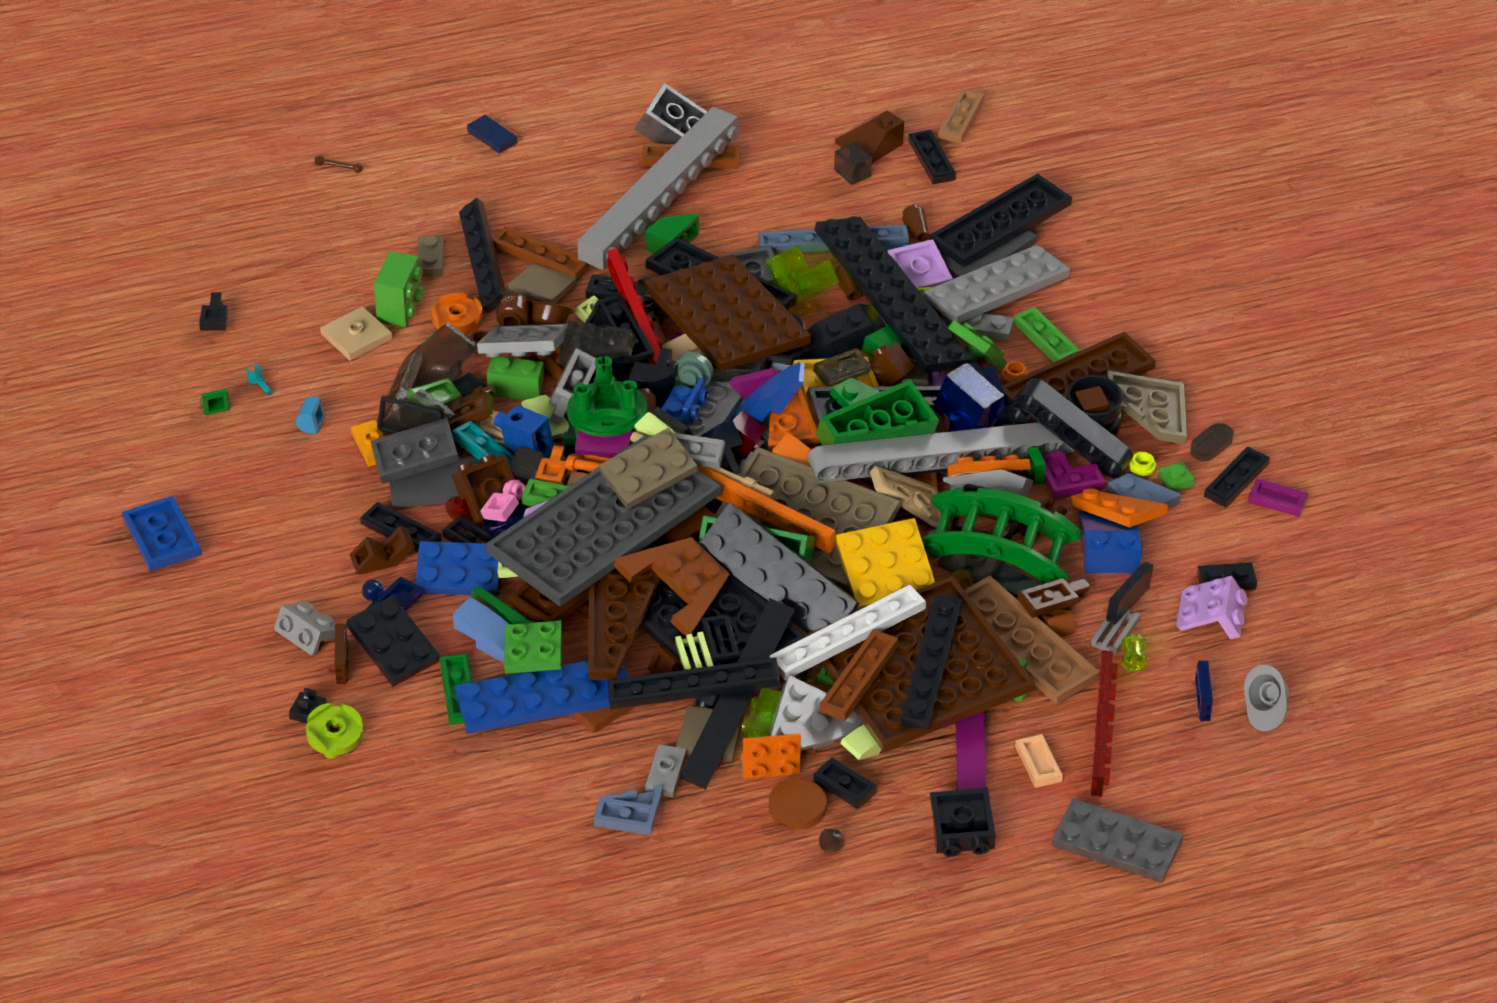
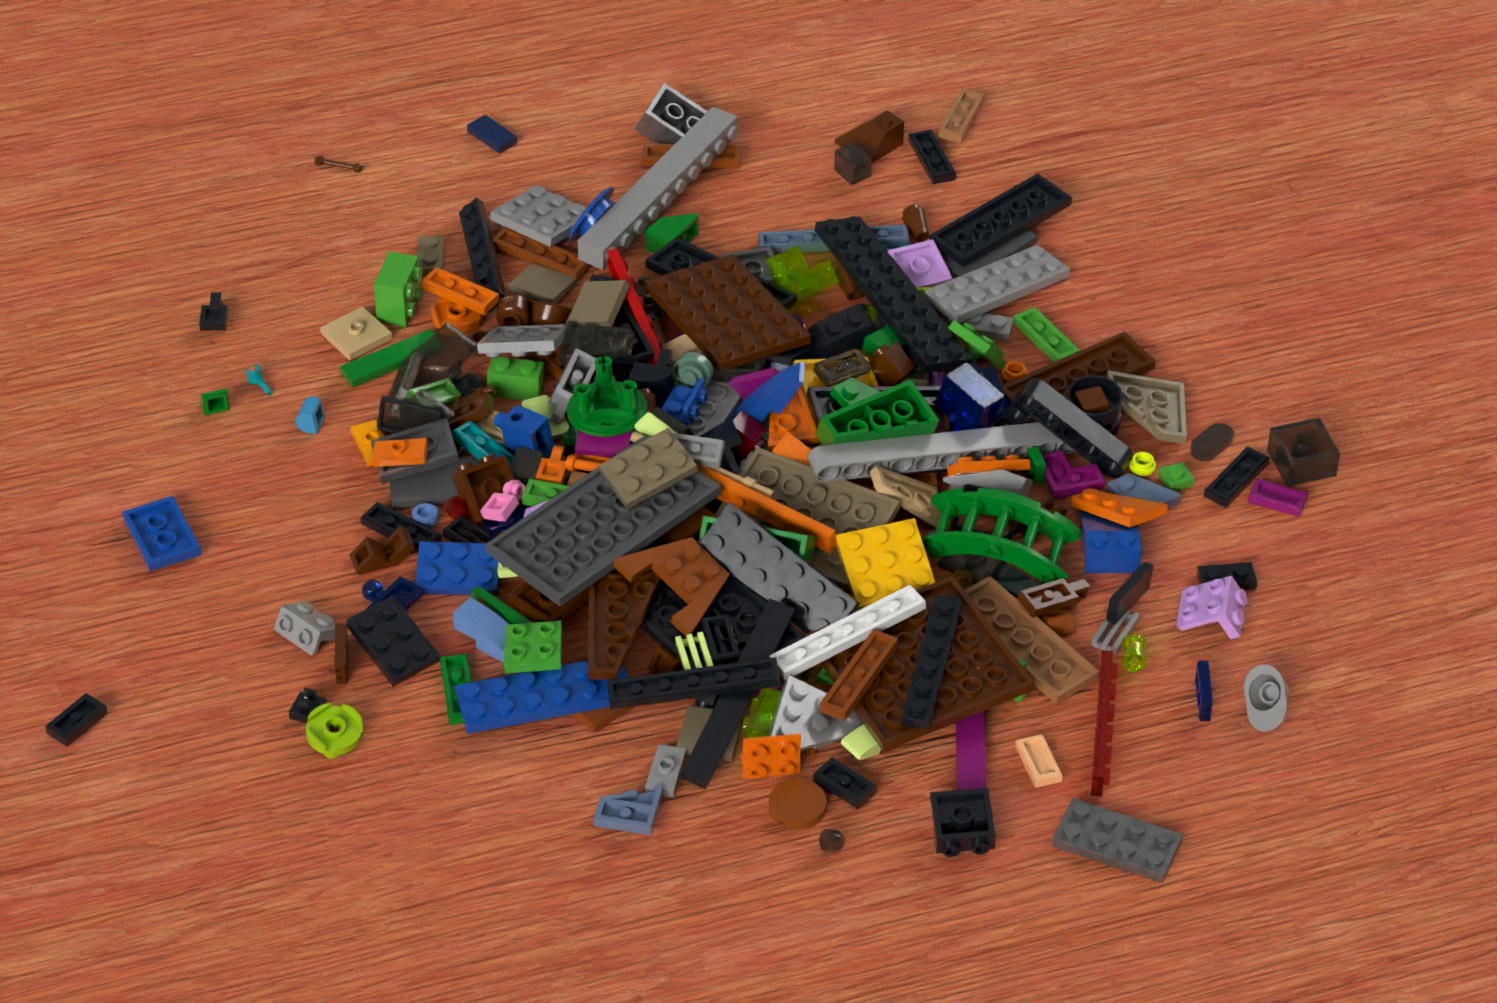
(76, 719): none -> black plate
(381, 361): none -> green tile
(400, 452): none -> orange plate
(426, 514): none -> medium blue tile
(460, 291): none -> orange plate
(539, 215): none -> light grey plate
(592, 213): none -> blue wheel
(599, 302): none -> dark tan tile
(1303, 451): none -> clear smoke brick

